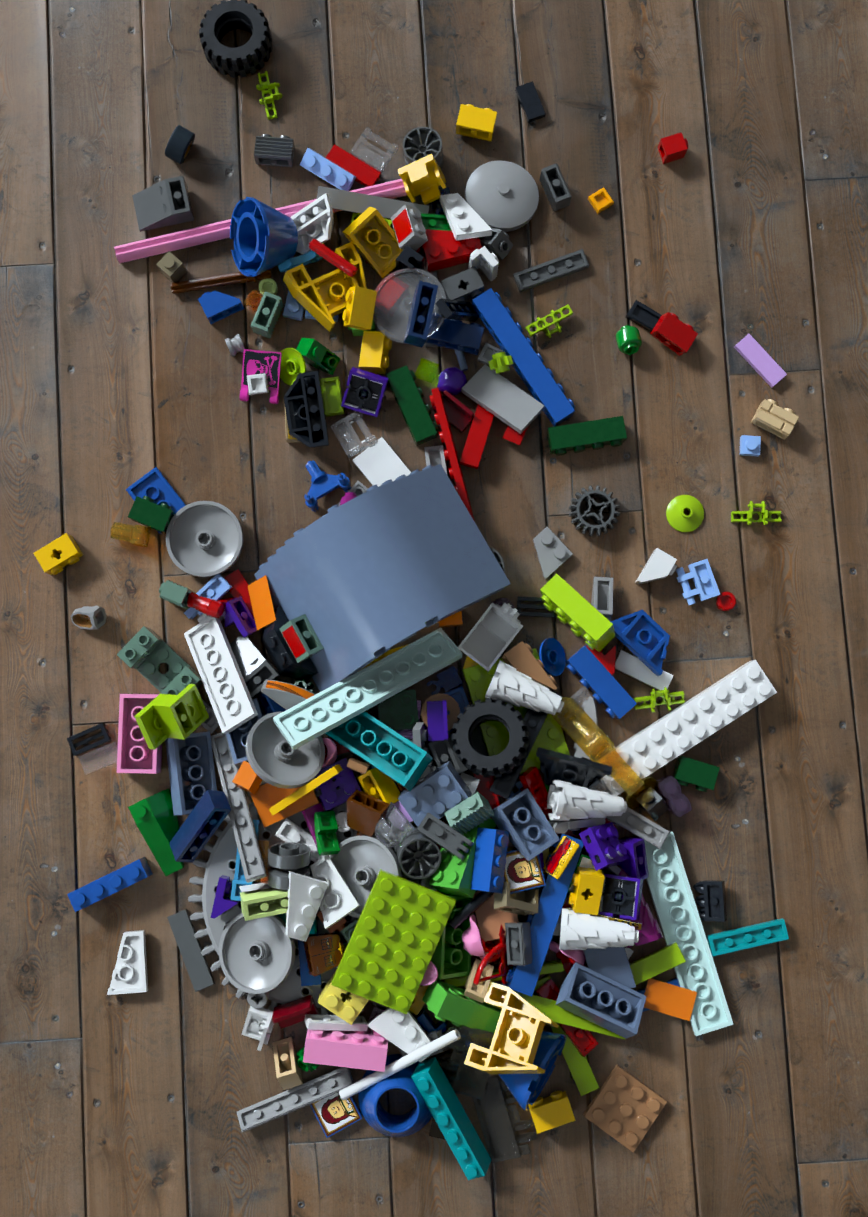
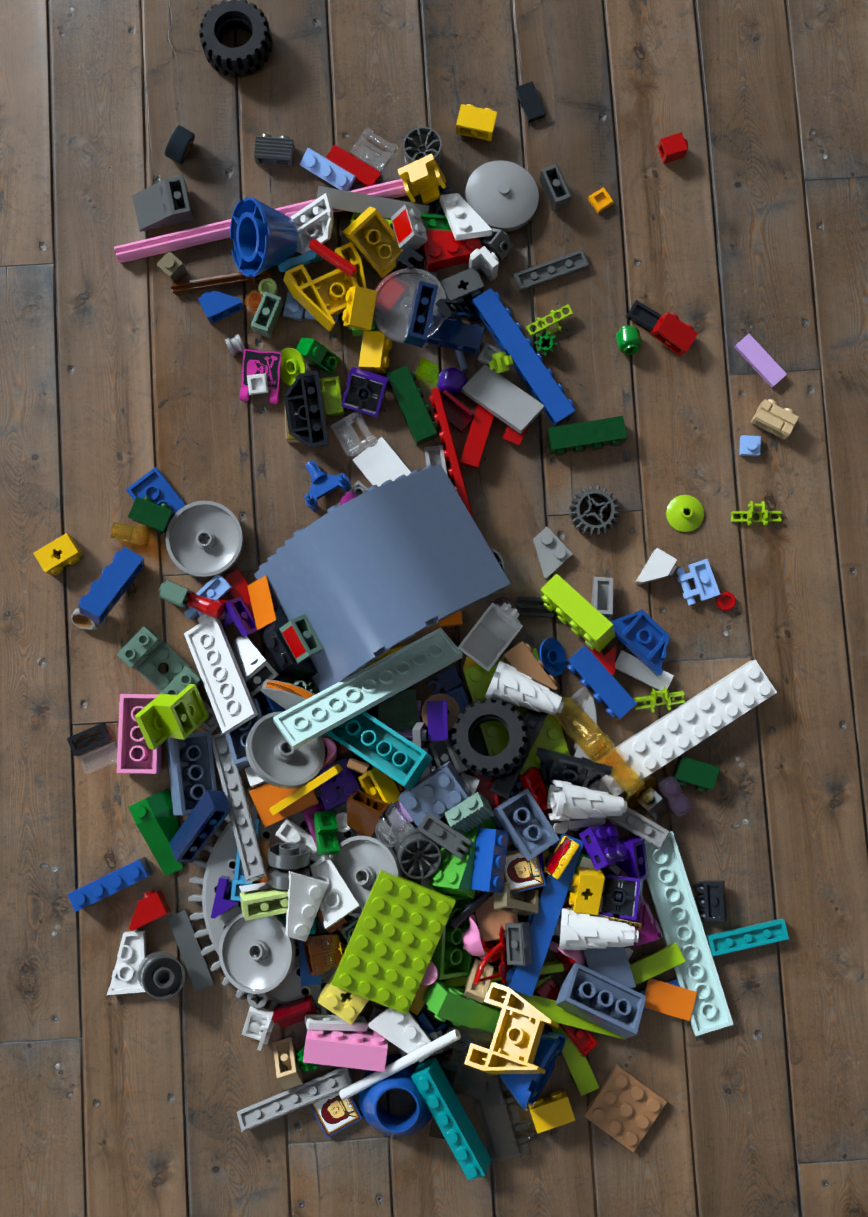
(111, 585): none -> blue brick
(149, 908): none -> red slope
(161, 975): none -> dark grey wheel
(247, 778): orange brick -> none
(267, 100): lime piece -> none
(540, 343): none -> green gear

